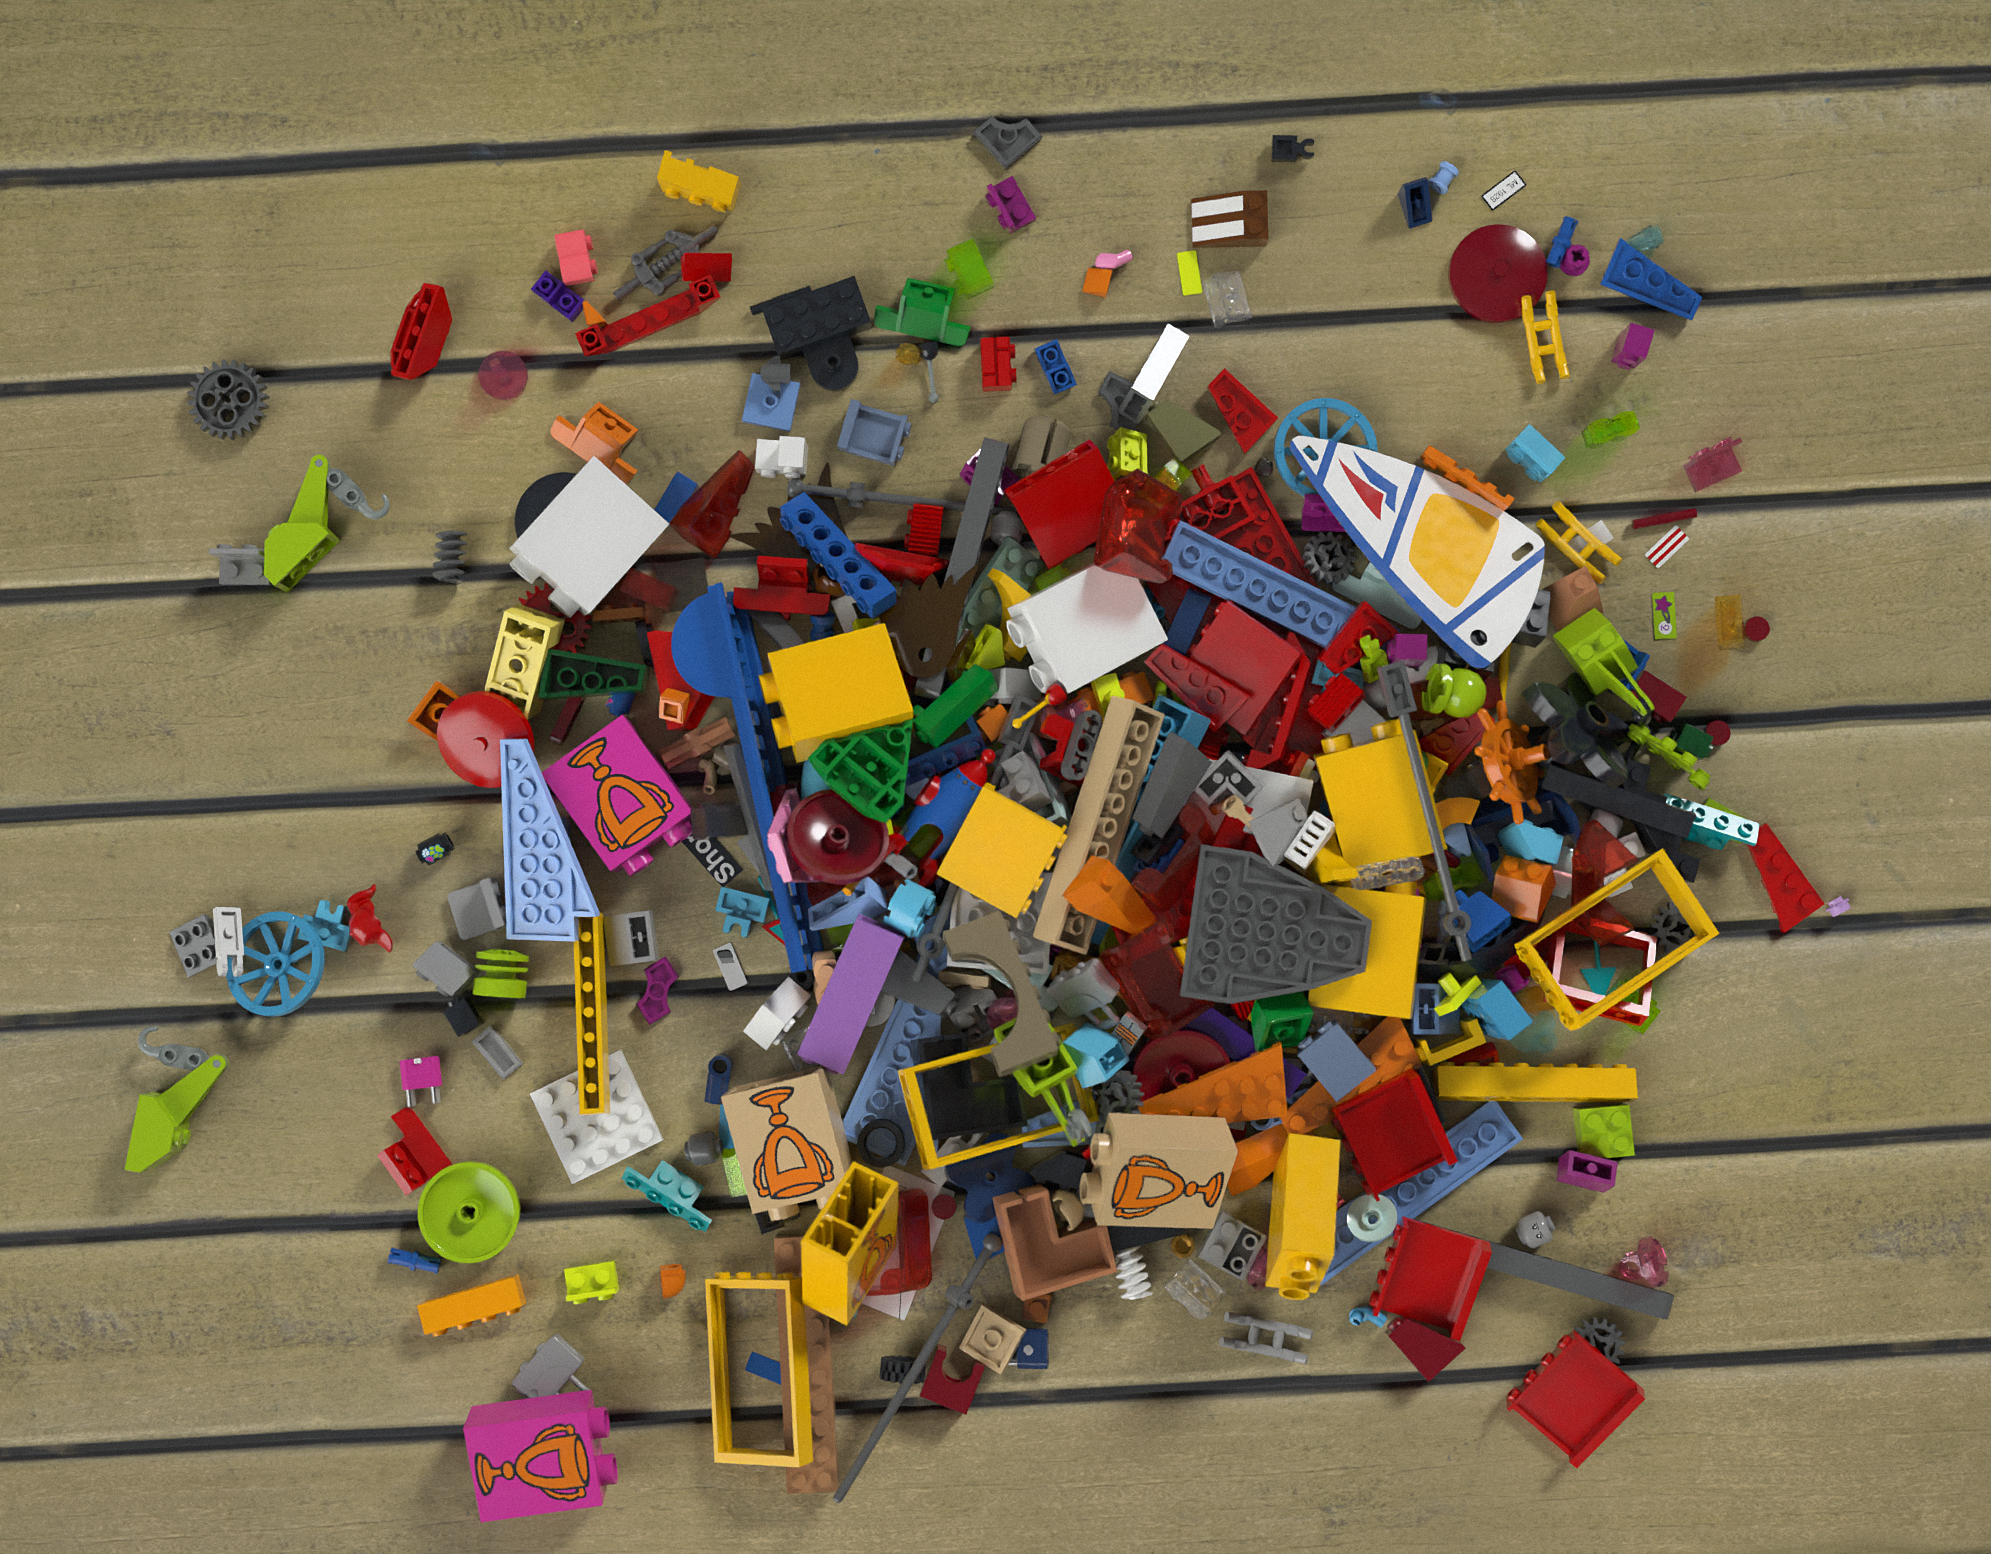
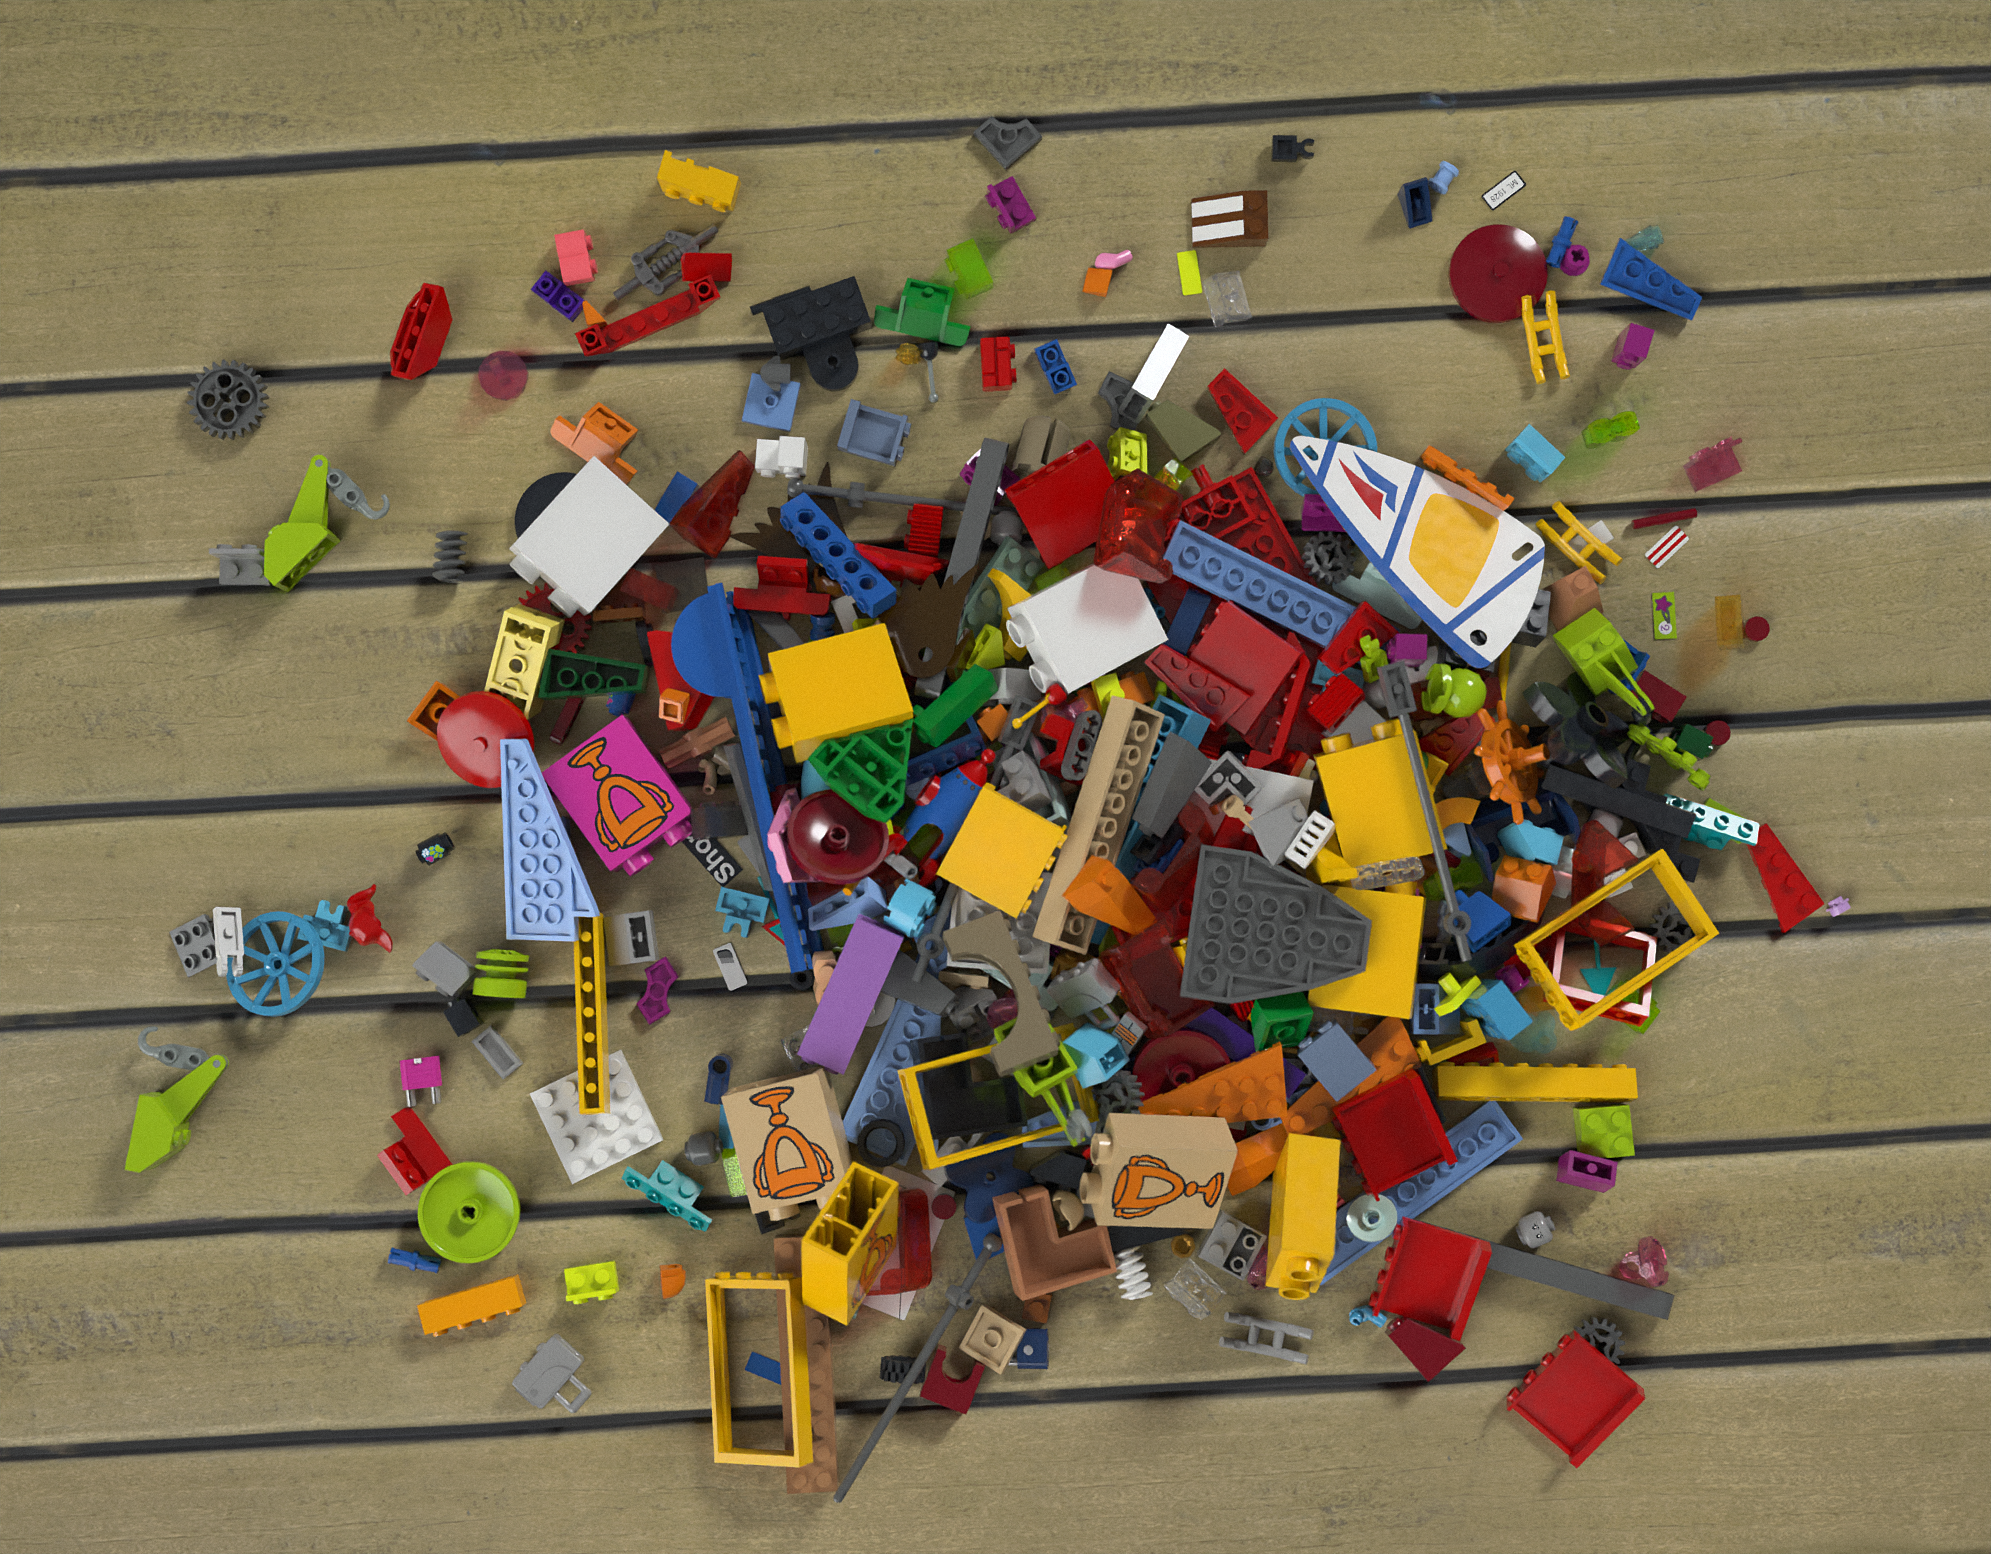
(478, 908): light grey bracket -> none
(539, 1455): dark pink brick -> none
(778, 1014): white brick -> none

